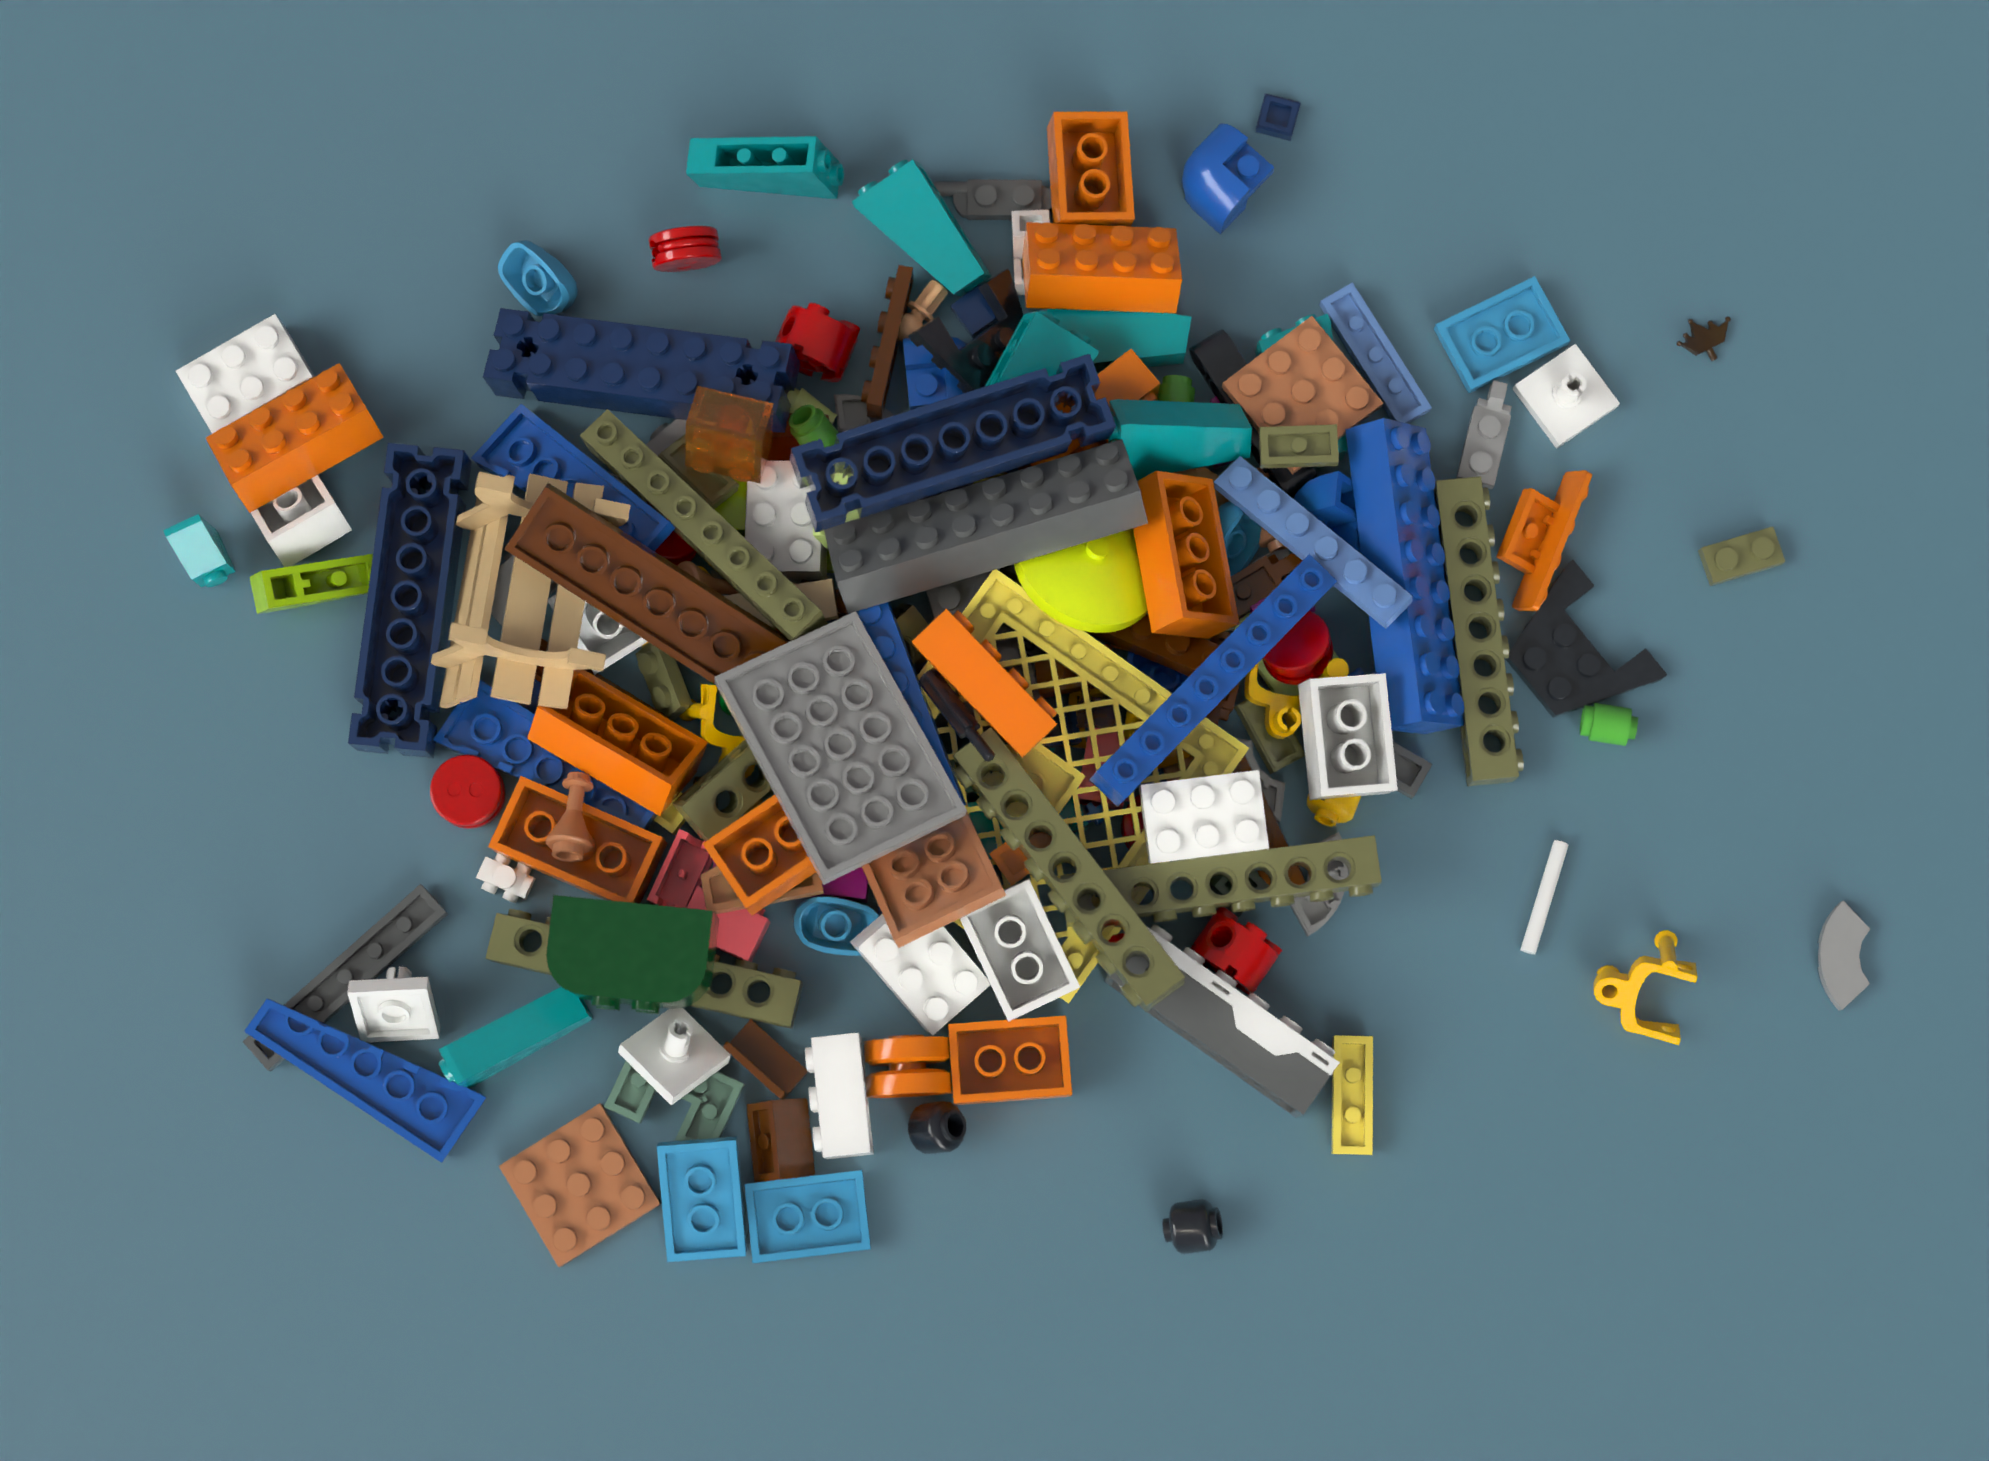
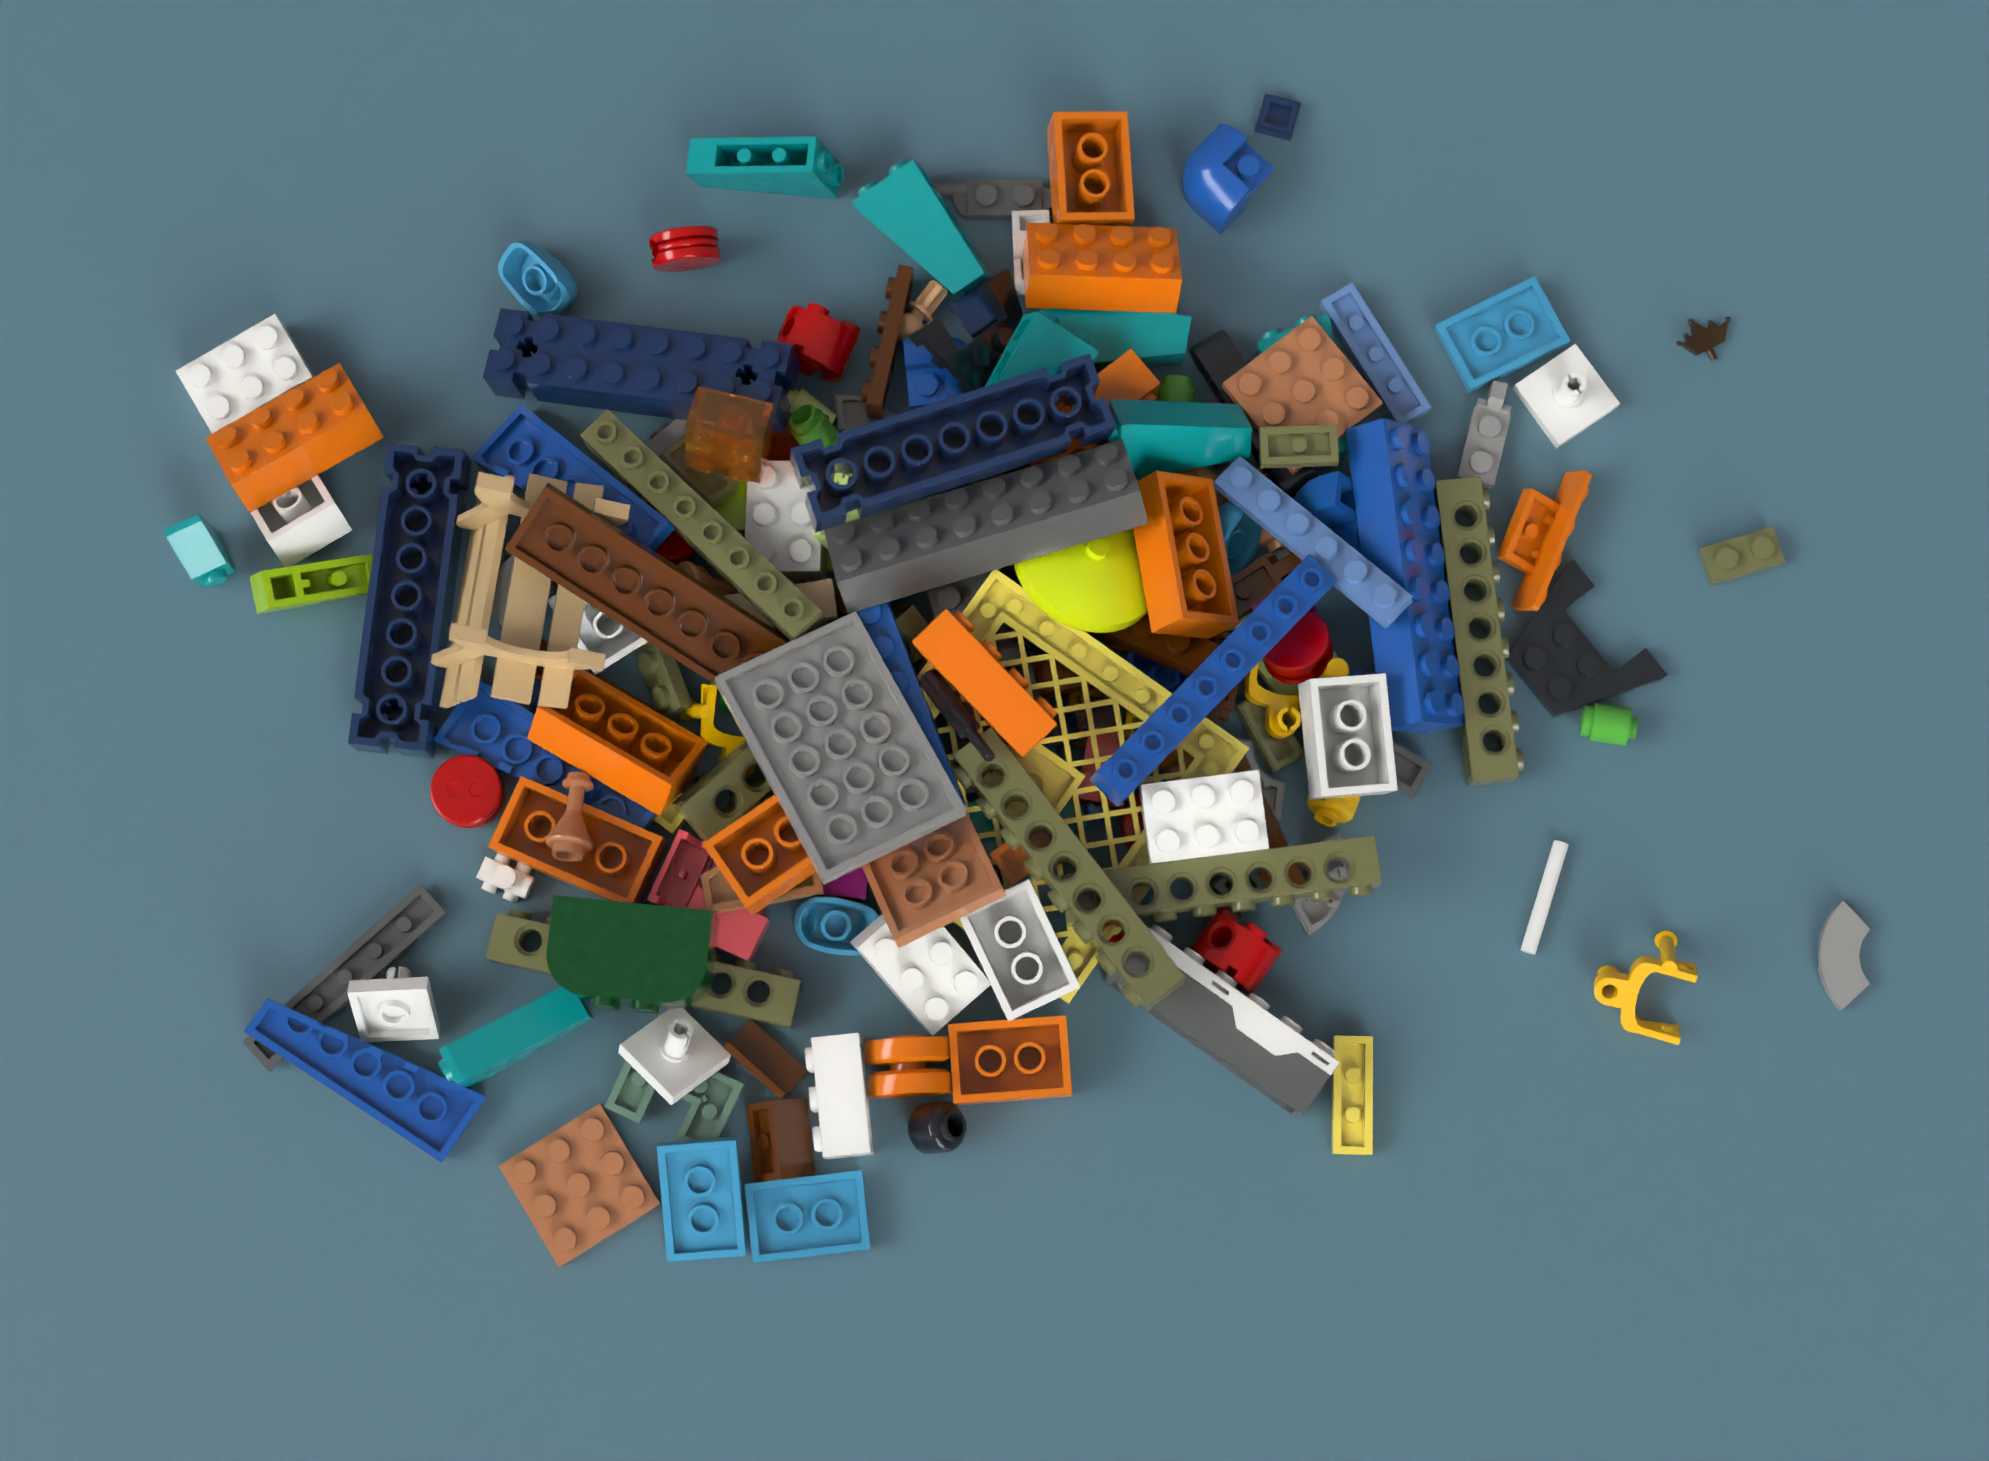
(1193, 1226): black head -> none

